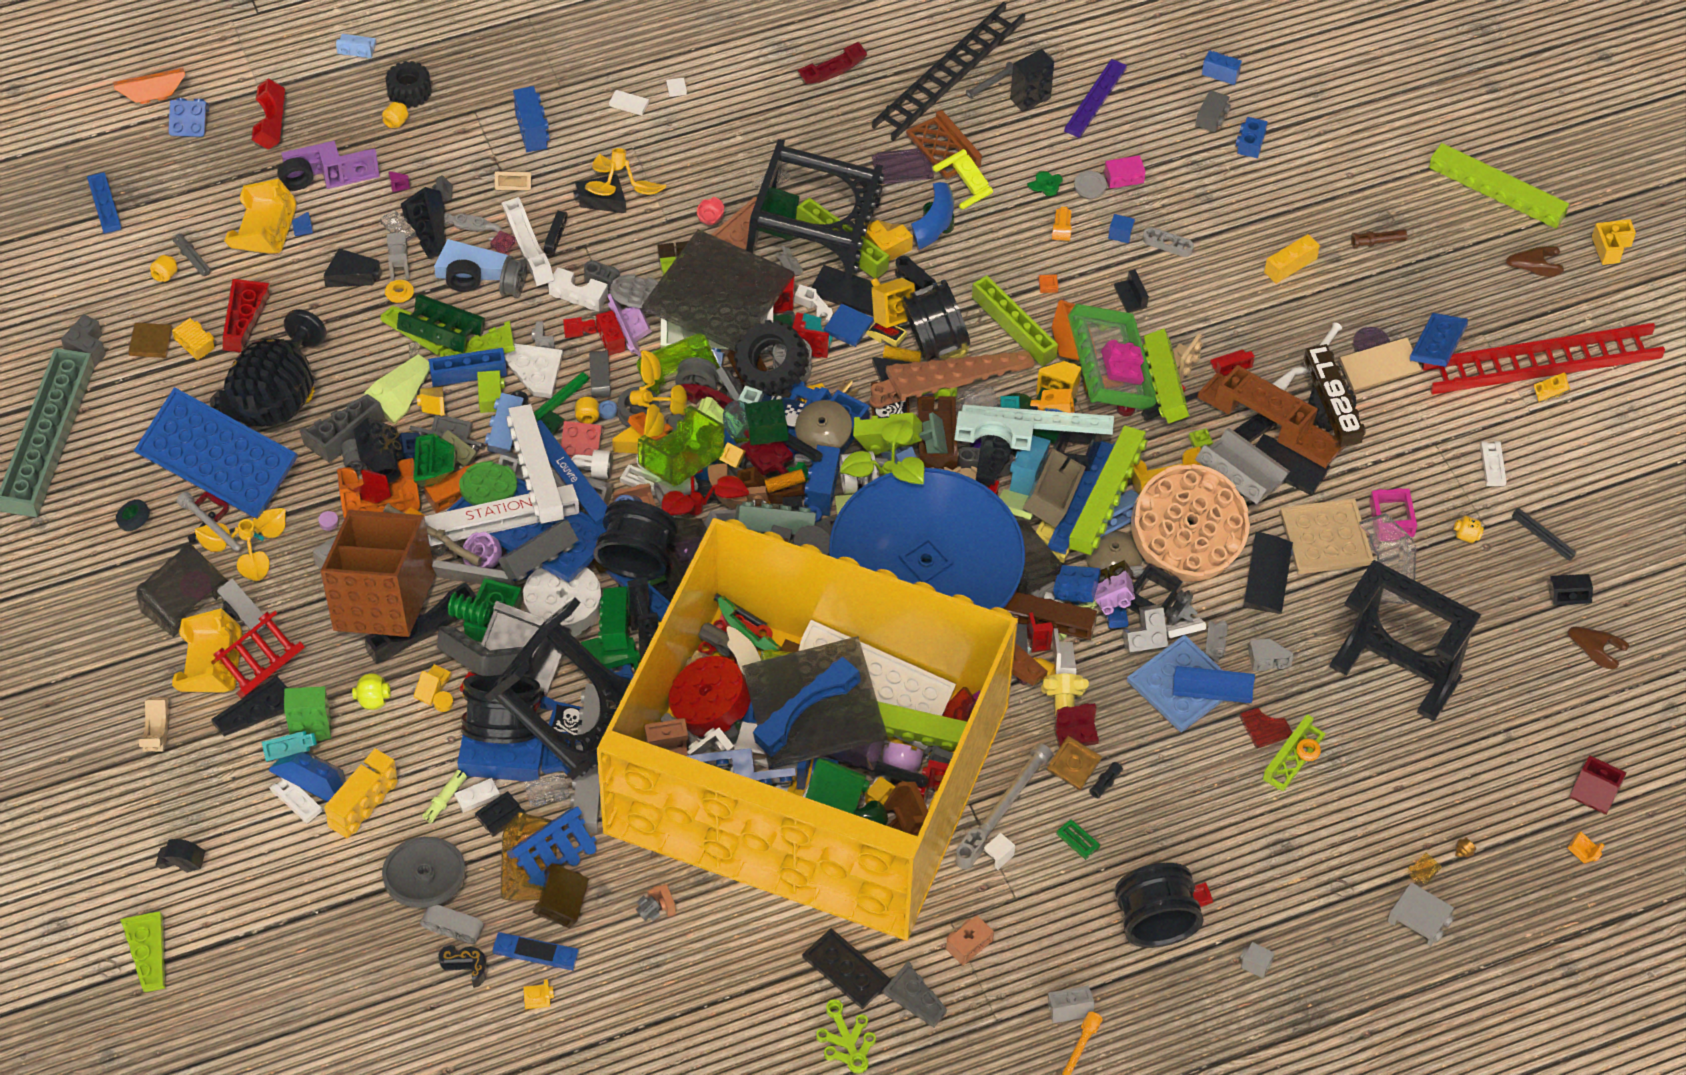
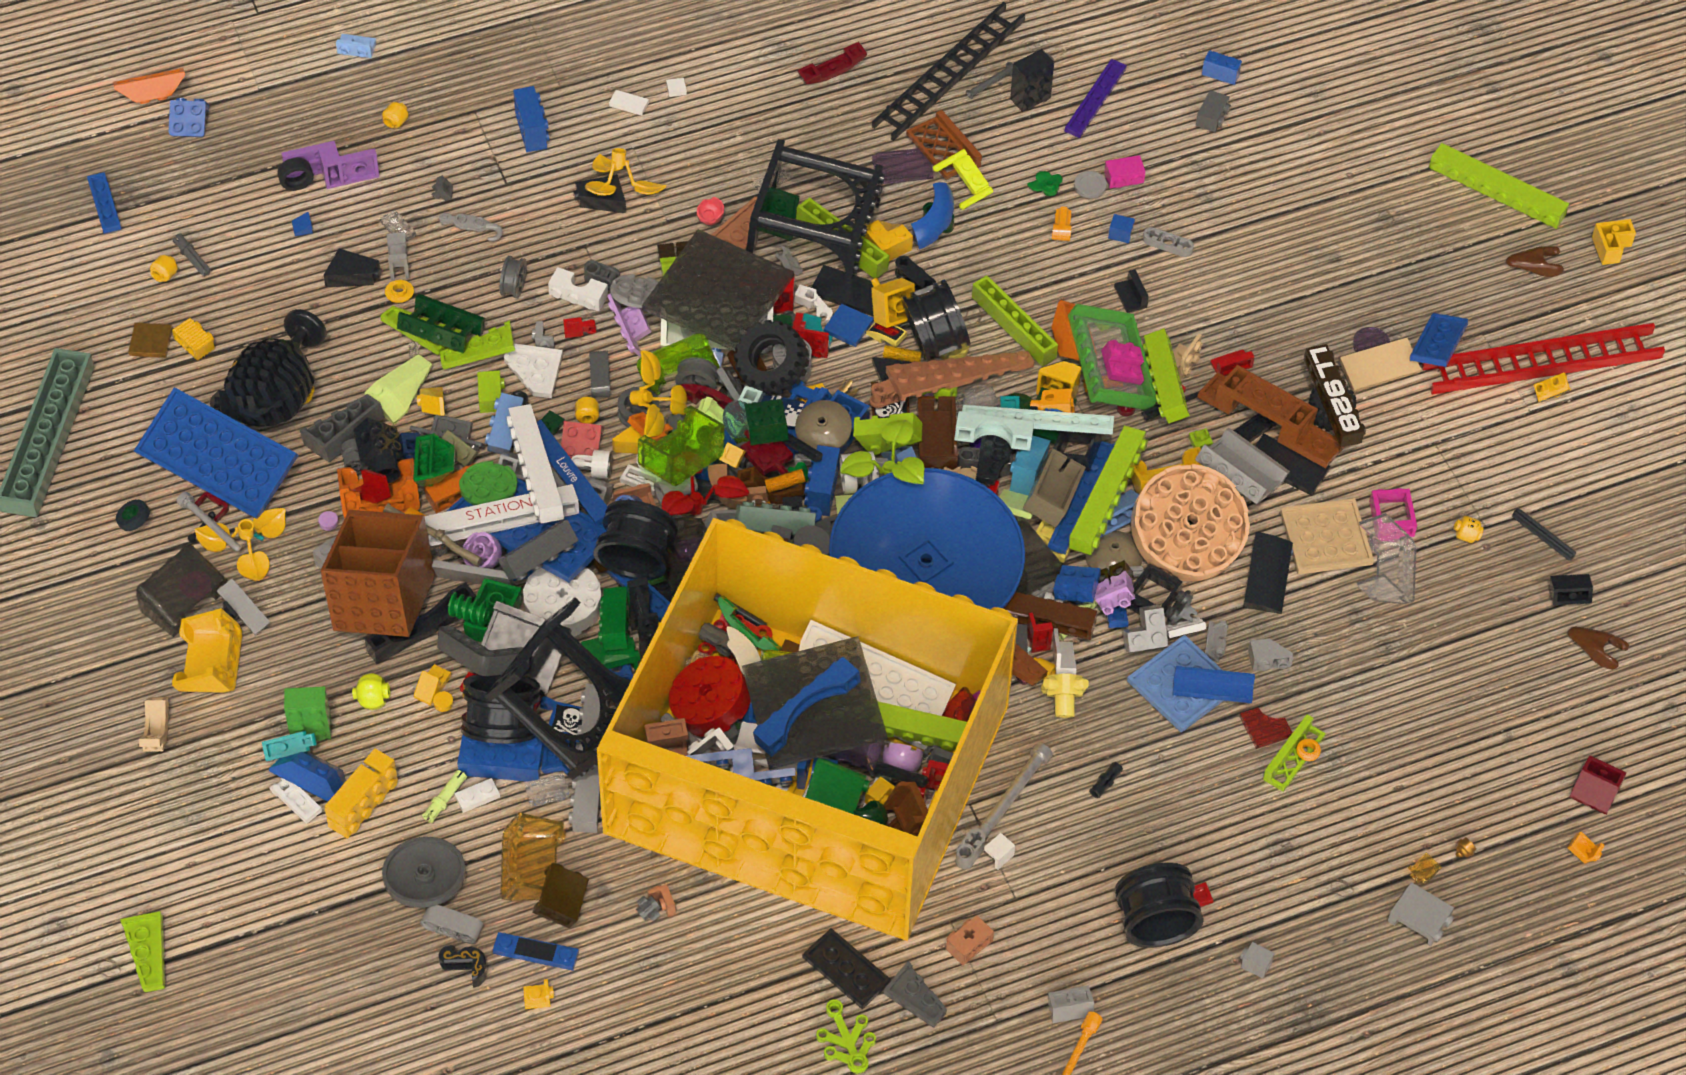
(84, 338): dark grey brick -> none
(182, 854): black brick -> none
(243, 310): red wedge -> none
(252, 709): black wing -> none
(260, 672): red fence -> none
(266, 218): yellow windscreen -> none
(271, 98): red arch -> none
(398, 181): magenta slope -> none
(412, 74): black tyre -> none
(426, 216): black wedge -> none
(463, 284): black tyre -> none
(465, 366): blue brick -> none
(489, 261): light blue slope -> none
(498, 813): black plate -> none
(503, 242): clear pink tile -> none
(512, 180): tan slope -> none
(526, 240): white arch -> none
(555, 232): black beam -> none
(559, 838): blue fence -> none
(561, 396): green axle -> none
(608, 409): medium blue tile -> none
(610, 332): red brick -> none
(934, 435): sand green panel -> none
(1048, 283): orange tile -> none
(1064, 830): green tile -> none
(1074, 763): pearl gold tile -> none
(1076, 723): dark red bracket -> none
(1252, 137): blue brick -> none
(1285, 380): white piece -> none
(1291, 258): yellow brick -> none
(1370, 238): reddish brown pin -> none
(1451, 649): black arch -> none
(1493, 463): white plate -> none

